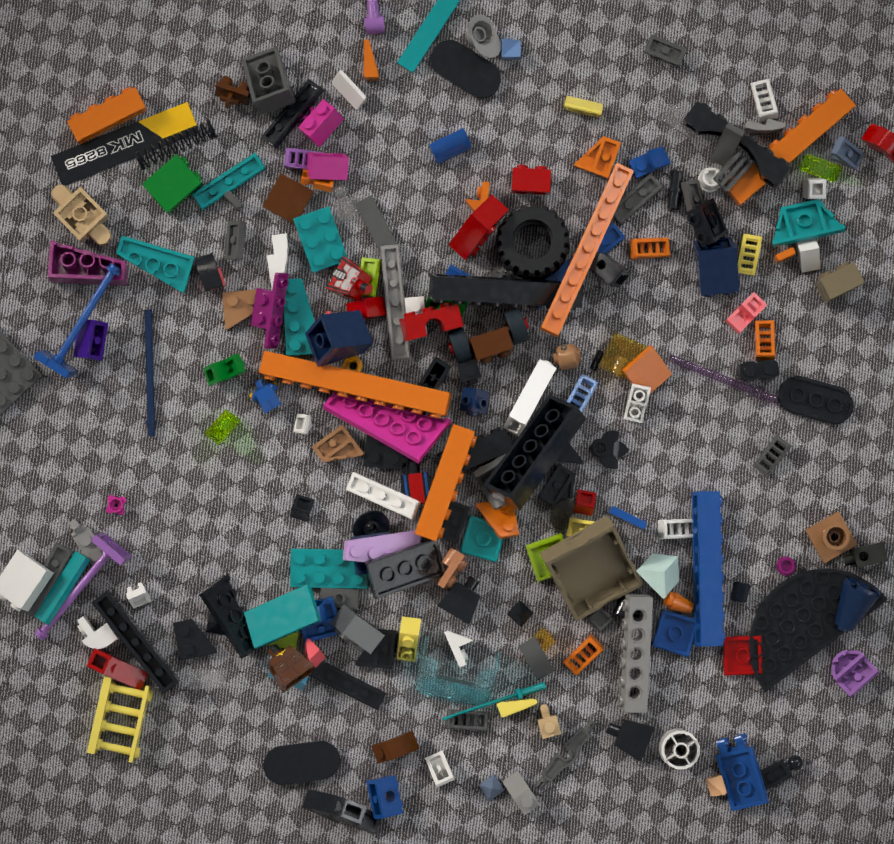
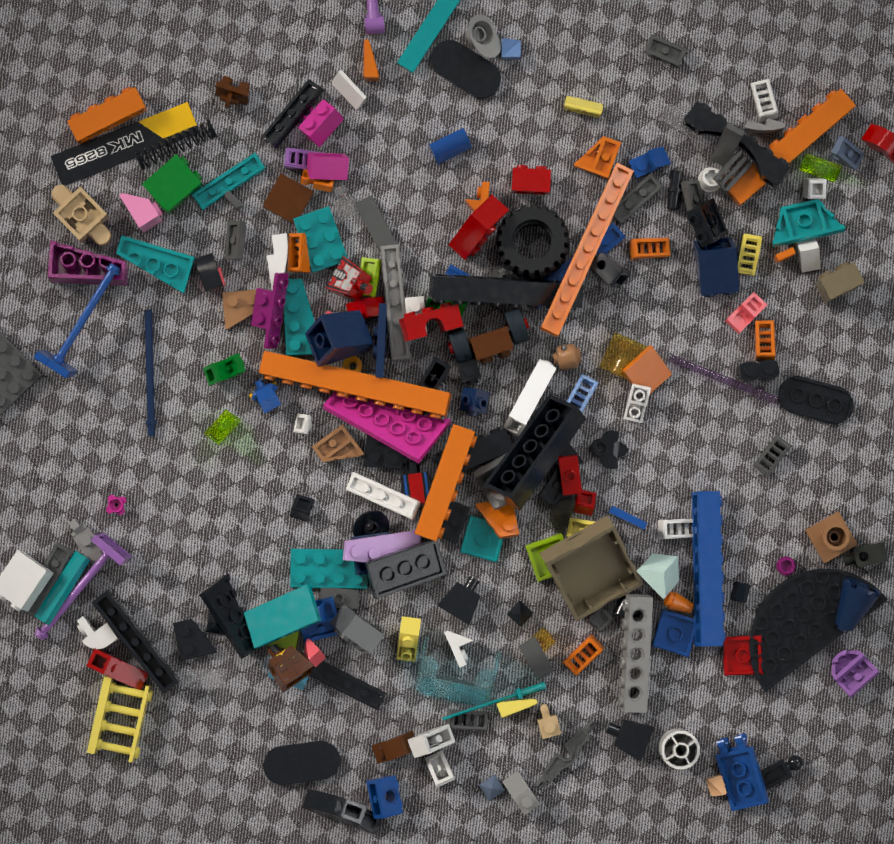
(91, 341): dark purple brick -> none
(138, 597): white tile -> none
(143, 211): none -> bright pink slope
(268, 81): dark grey slope -> none
(298, 264): none -> orange slope
(380, 335): none -> dark blue wing
(382, 655): black wing -> none
(431, 740): none -> white brick
(456, 563): nougat plate -> none
(570, 474): none -> red plate
(597, 359): black piece -> none

